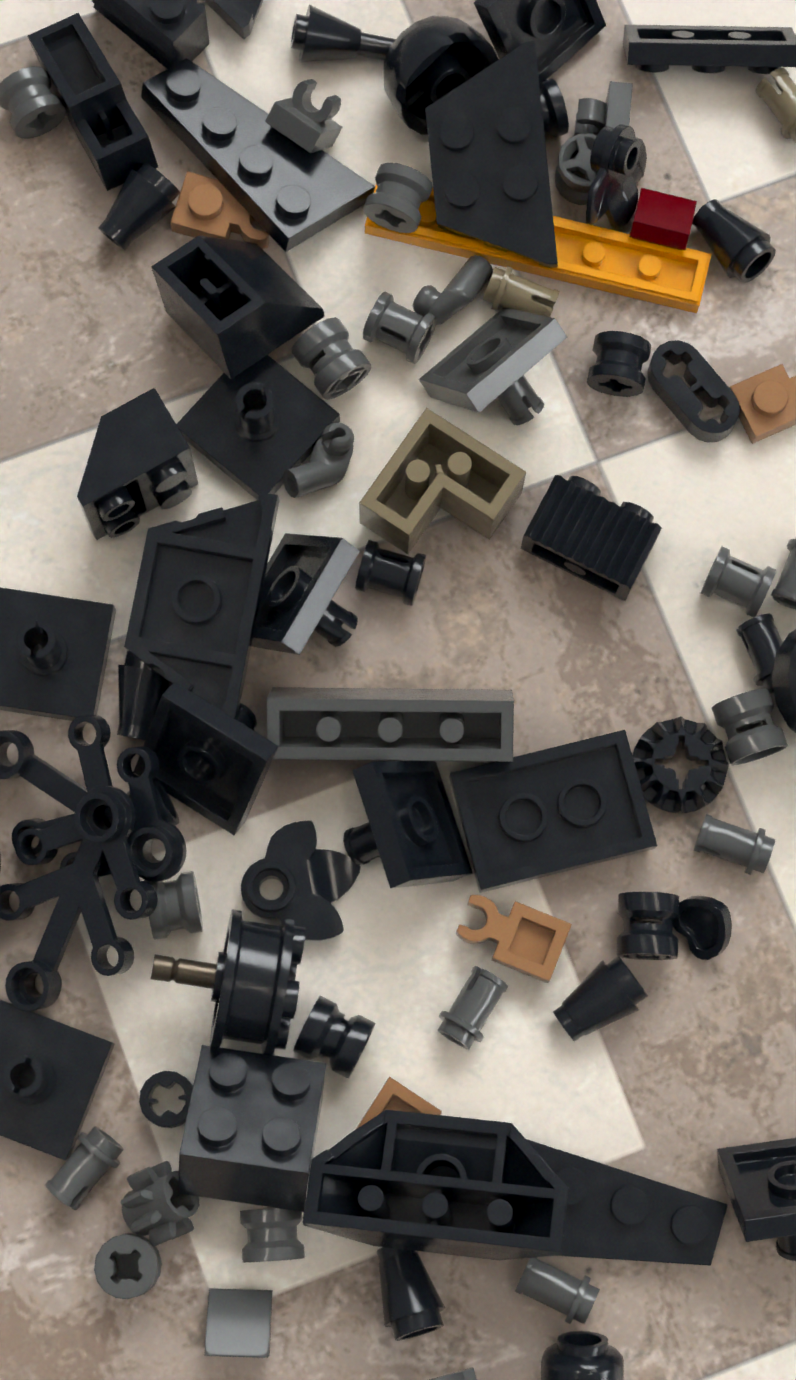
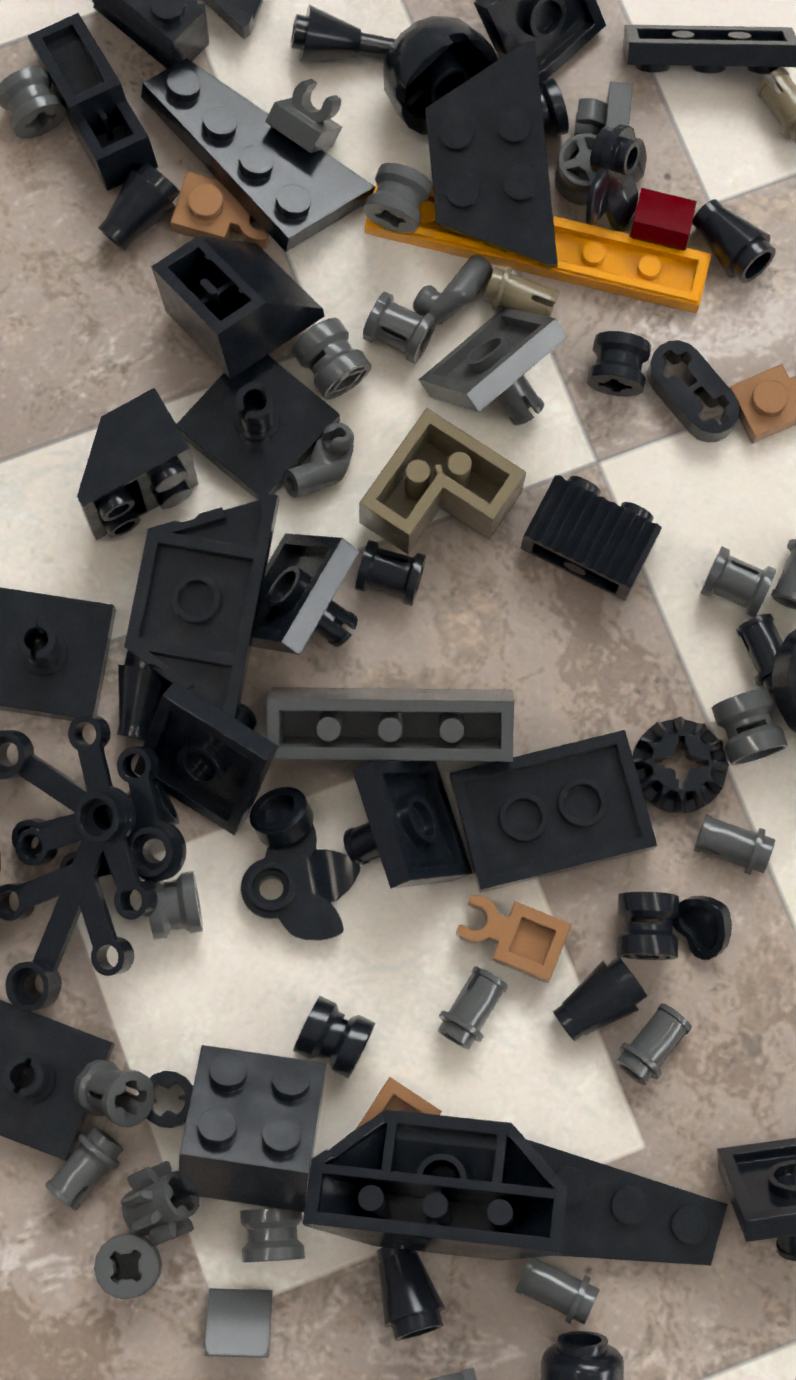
(117, 1104): none -> dark grey bush
(249, 982): black wheel -> none
(281, 817): none -> black tile
(653, 1044): none -> dark grey pin

